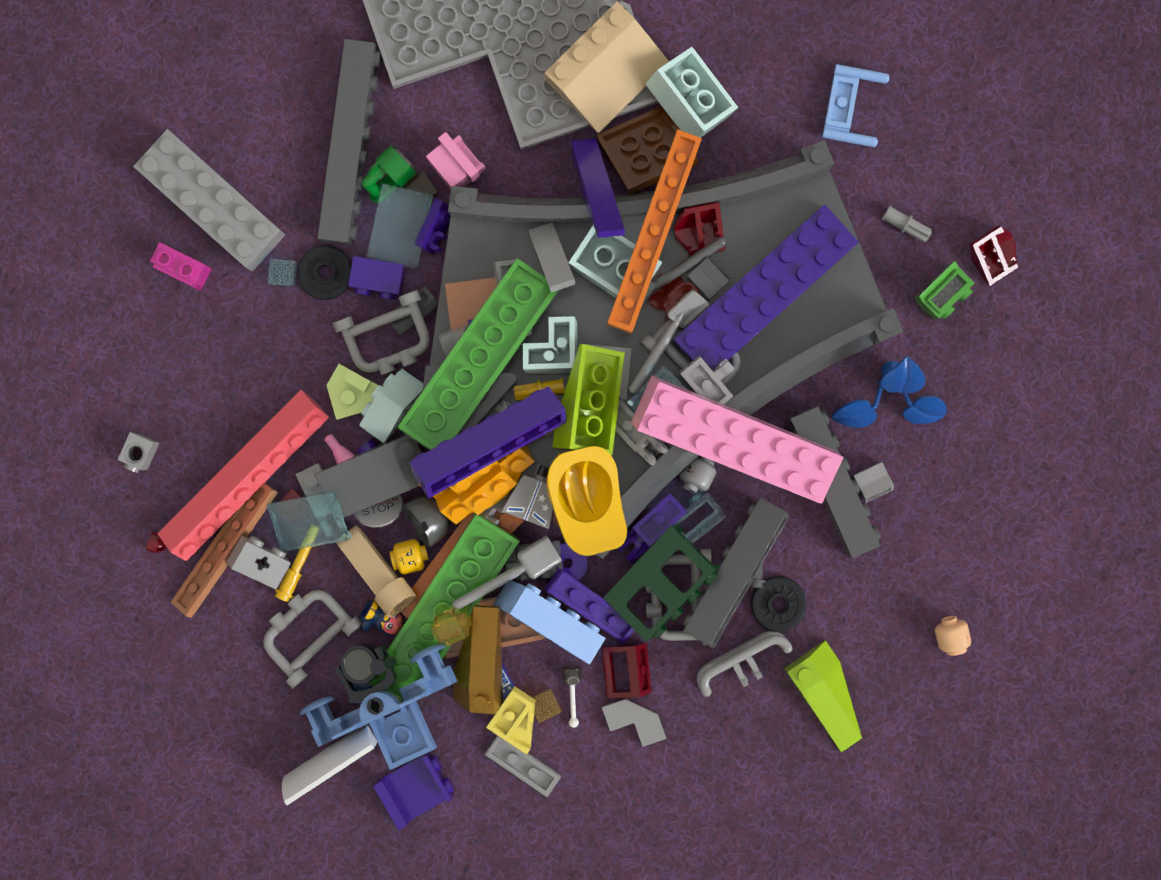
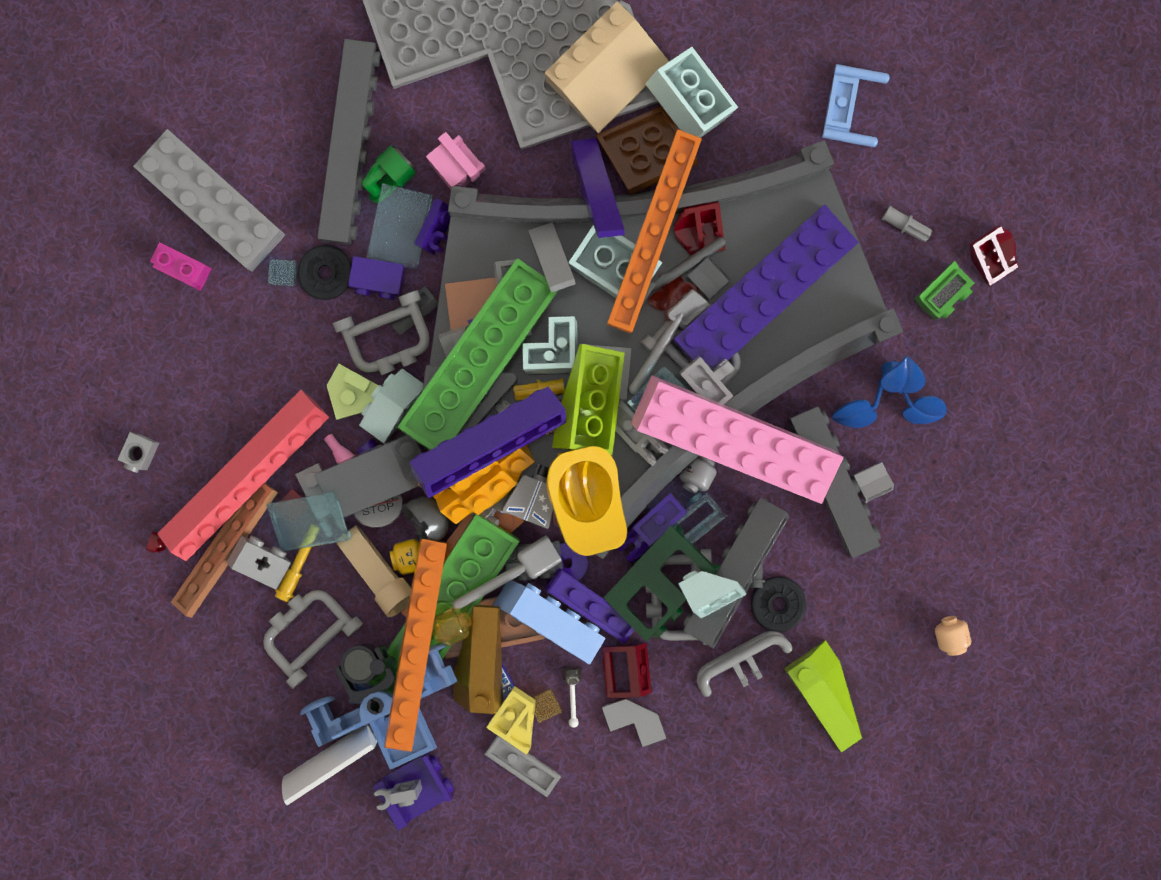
(374, 615): animal -> none
(401, 794): none -> light grey plate
(415, 646): none -> orange plate
(421, 184): dark brown tile -> none
(709, 592): none -> light aqua slope

